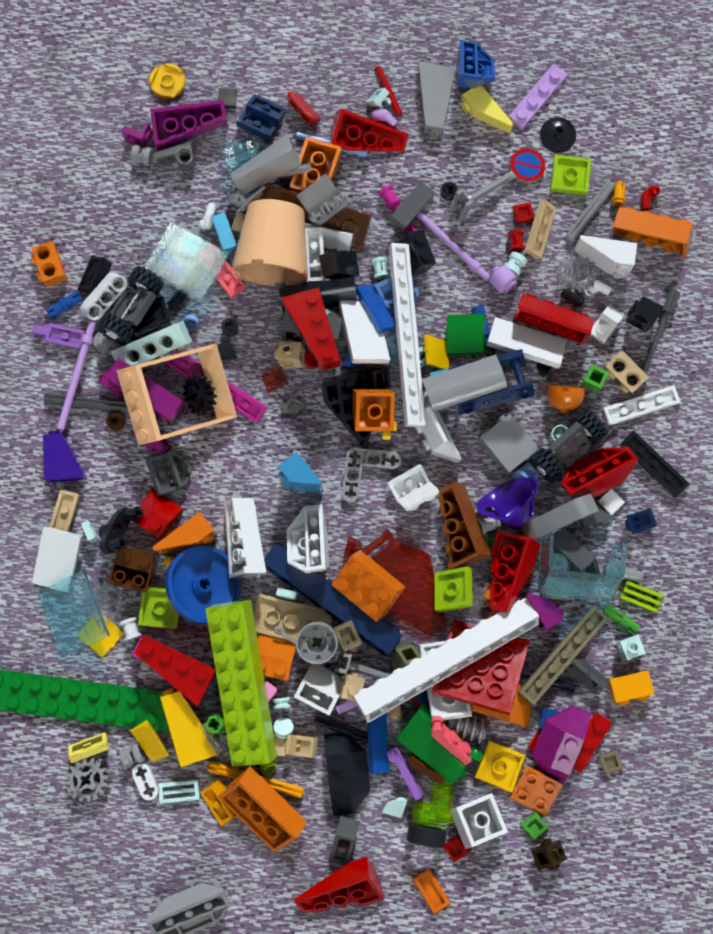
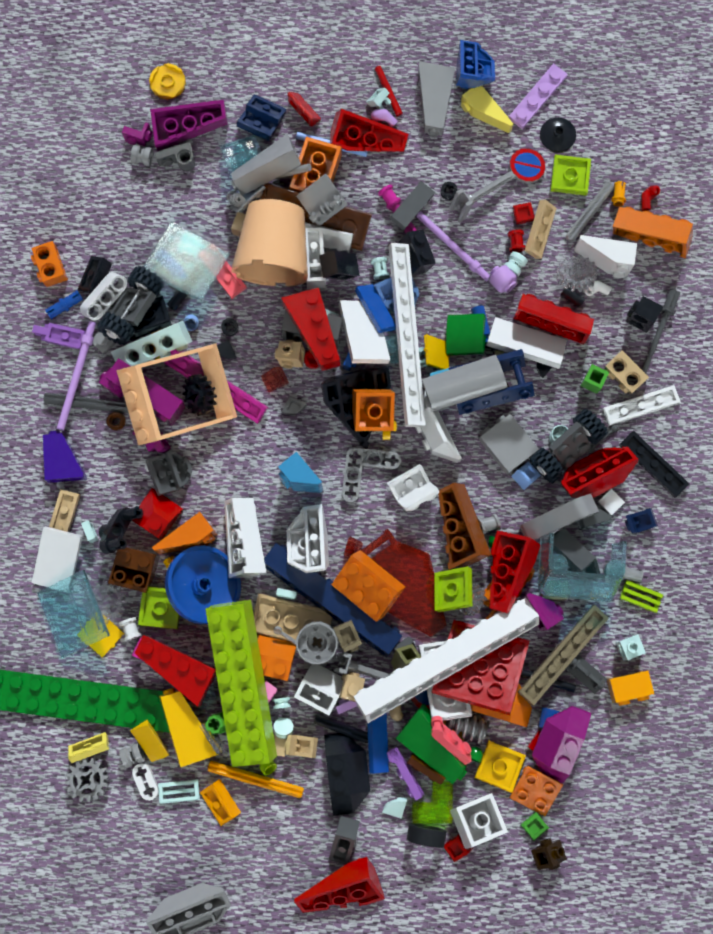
(207, 222): white arm -> none
(224, 232): medium azure slope -> none
(229, 97): black tile -> none
(262, 809): orange slope -> none
(331, 291): black brick -> none
(431, 890): orange tile -> none
(511, 501): dark purple piece -> none
(565, 397): orange cylinder -> none
(595, 733): red plate -> none
(606, 323): white slope -> none
(610, 762): dark tan tile -> none
(621, 619): bright green axle -> none

